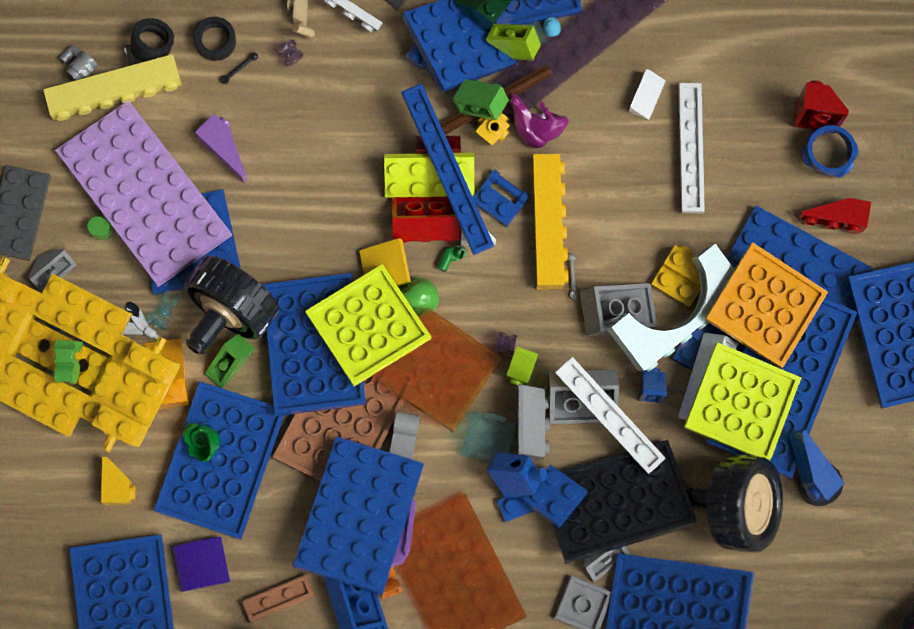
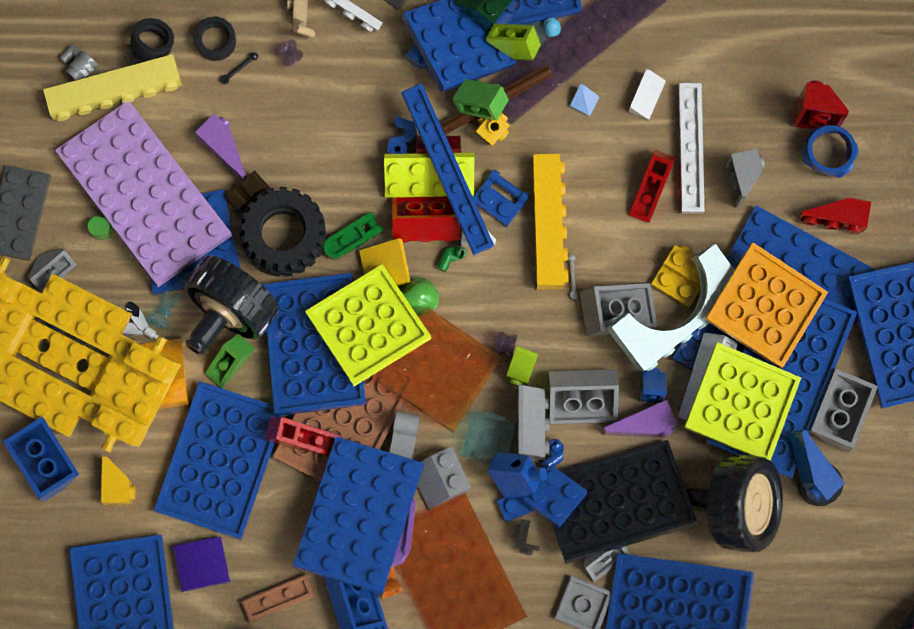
(41, 459): none -> blue slope
(67, 366): bright green leg -> none
(202, 441): green hair -> none
(246, 191): none -> dark brown leg
(282, 203): none -> black tyre
(300, 436): none -> red slope
(352, 237): none -> green plate
(399, 144): none -> blue leg
(442, 478): none -> light grey slope
(521, 534): none -> clear smoke bracket
(536, 128): magenta piece -> none
(556, 452): none -> blue arm
(584, 100): none -> light blue slope
(610, 415): white plate -> none
(647, 423): none -> medium lavender slope
(652, 186): none -> red slope
(743, 172): none -> light grey slope
(843, 410): none -> light grey slope

